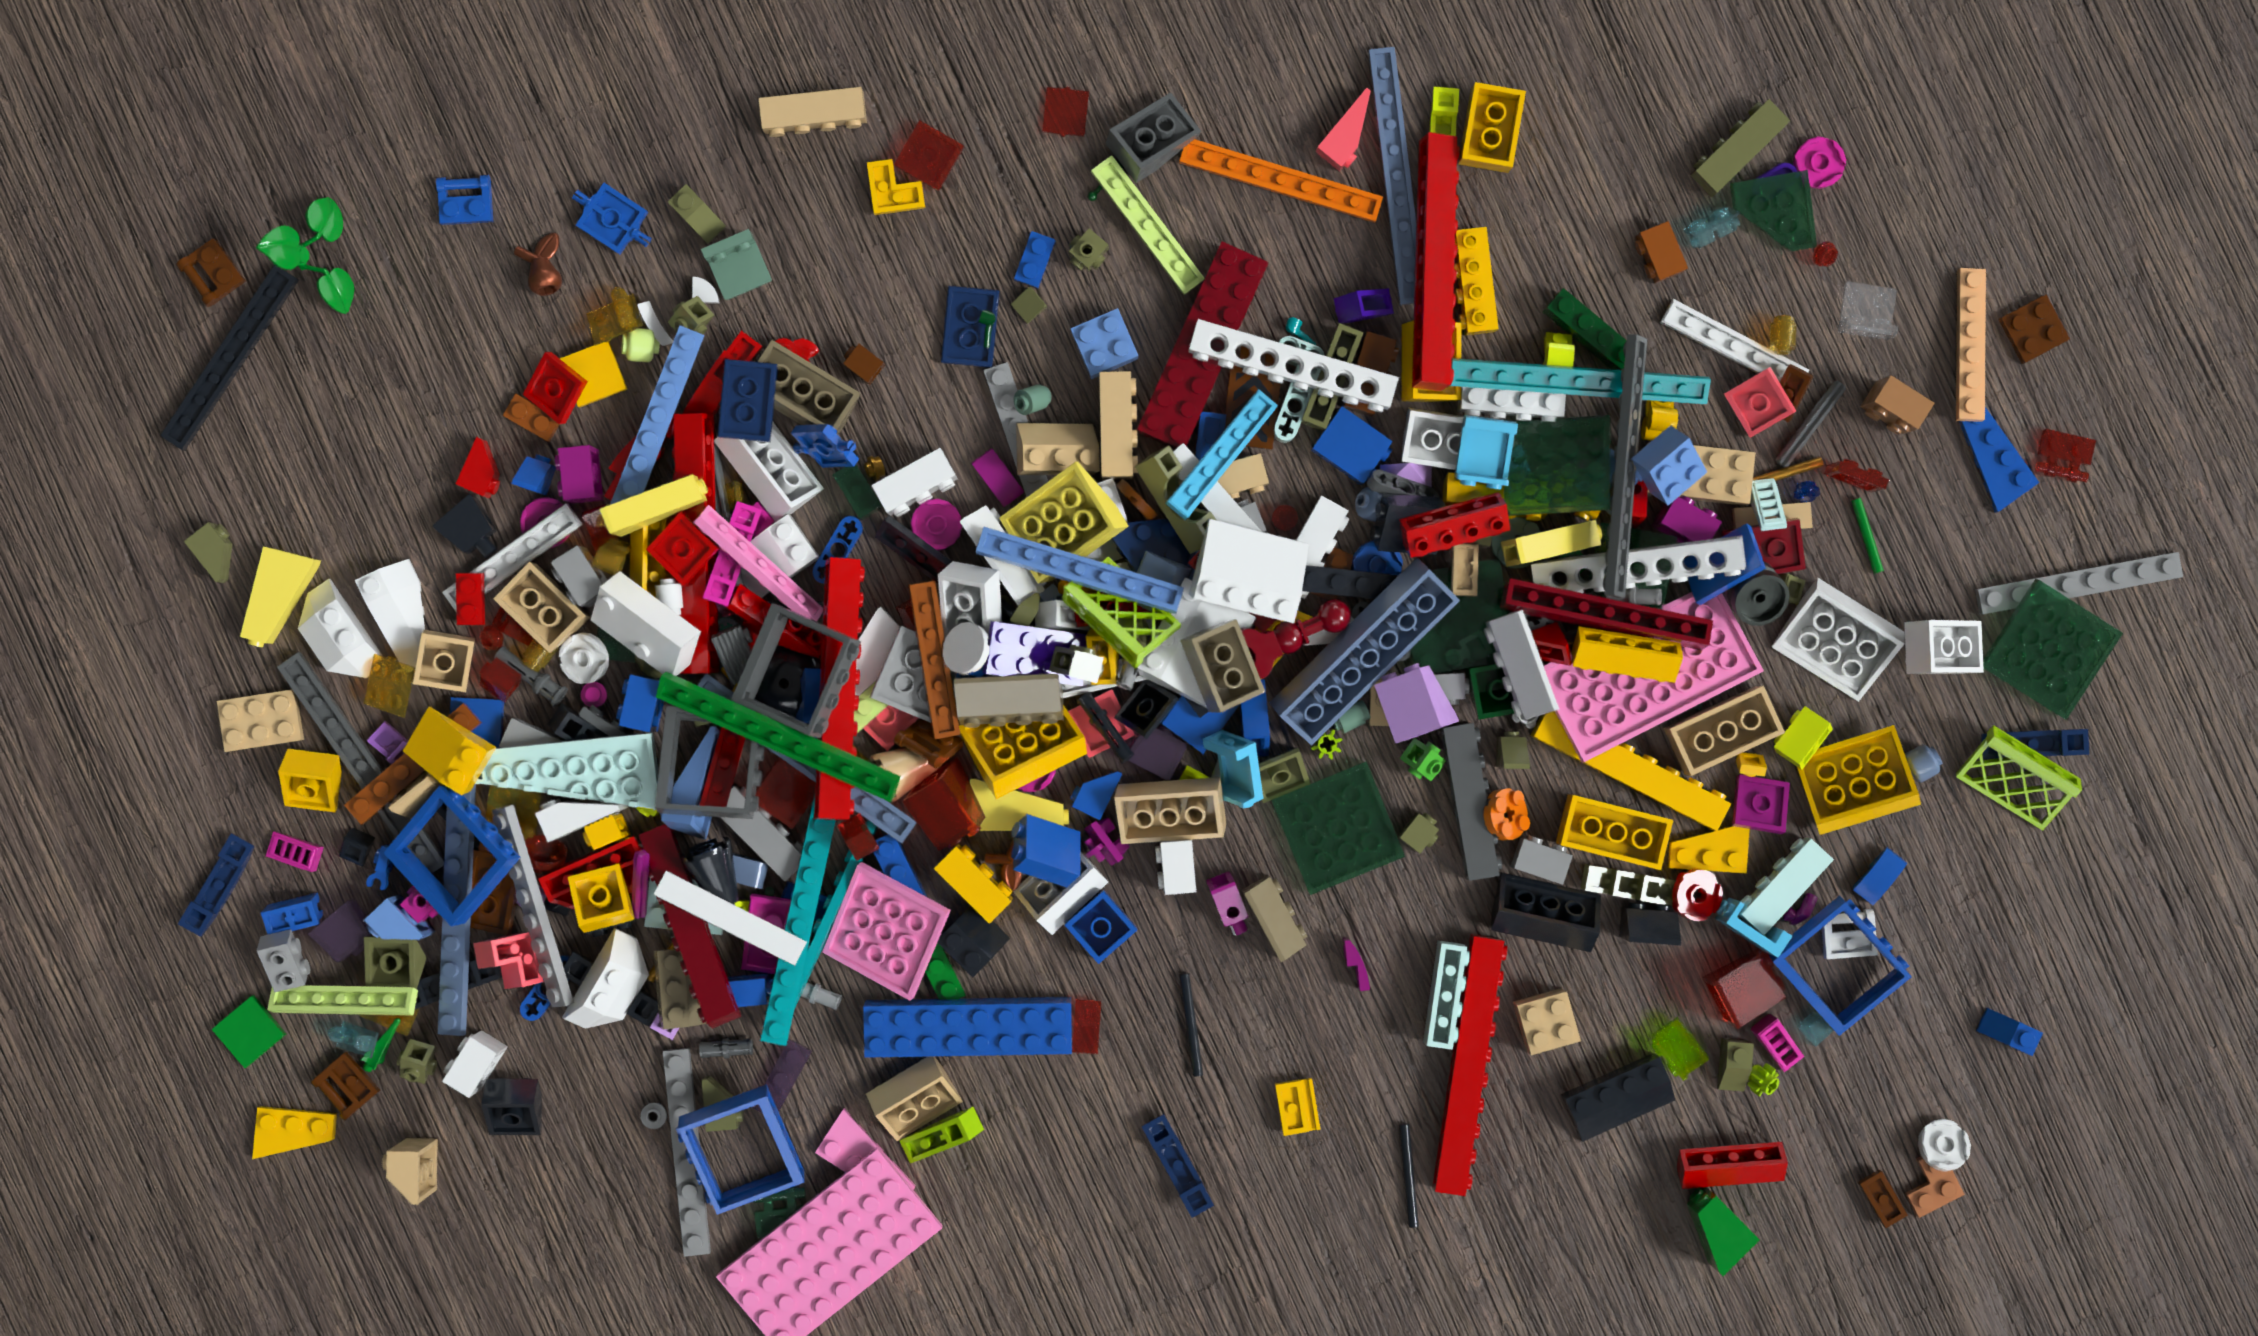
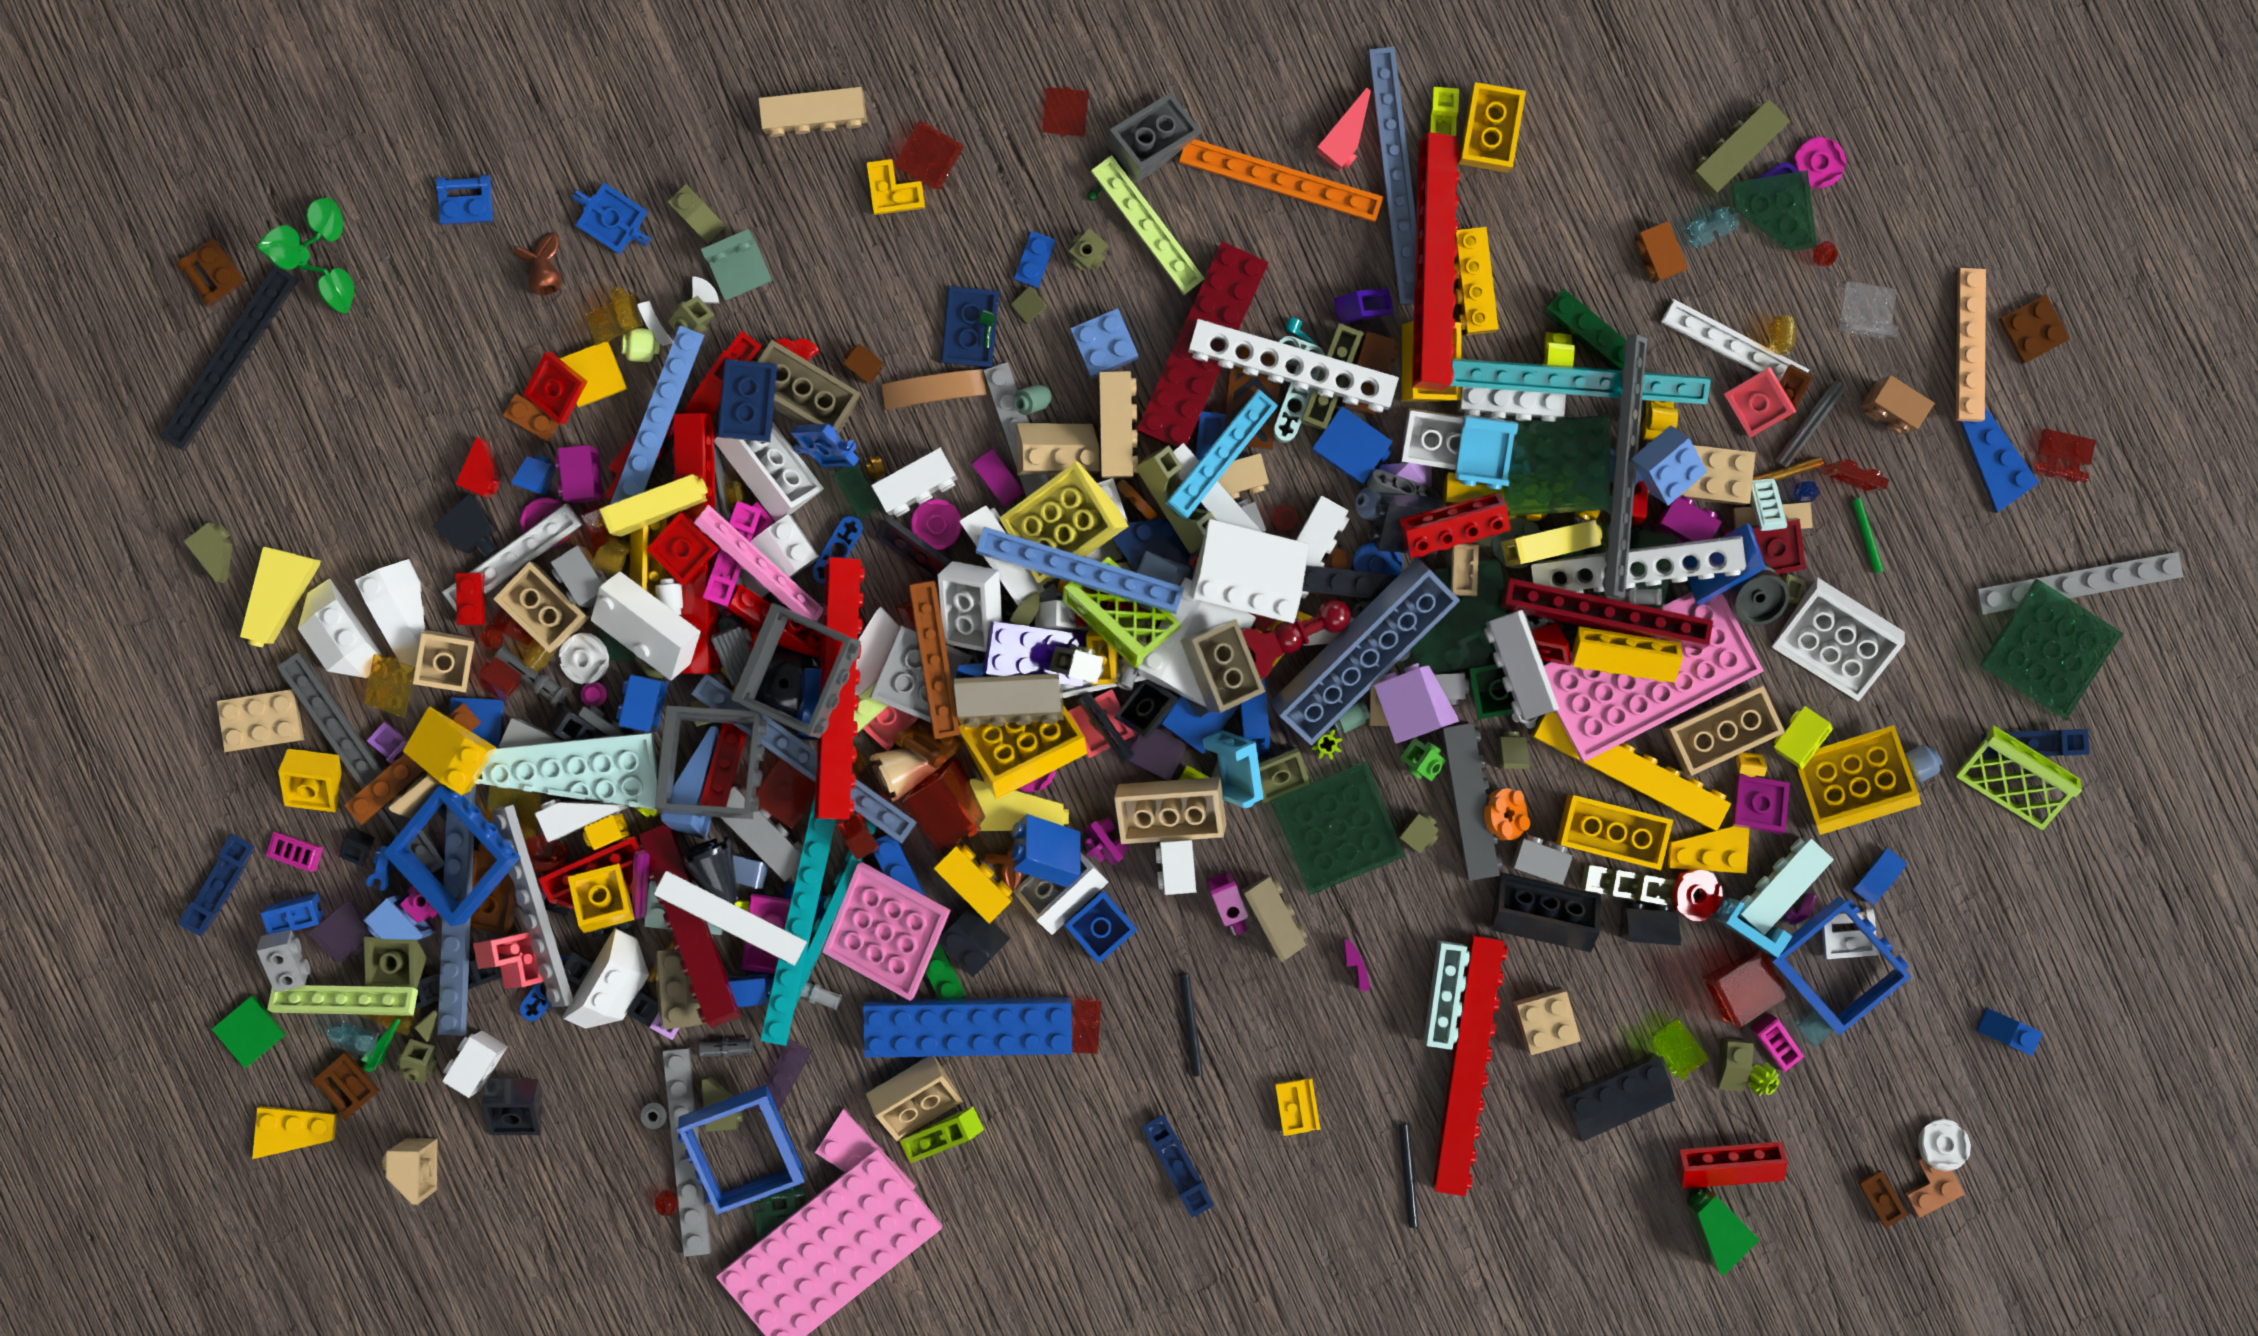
(428, 1026): none -> olive slope
(666, 1203): none -> clear red plate
(778, 736): green plate -> none
(934, 388): none -> medium nougat slope
(966, 648): white tile -> none
(1095, 794): blue slope -> none
(1943, 647): white brick -> none

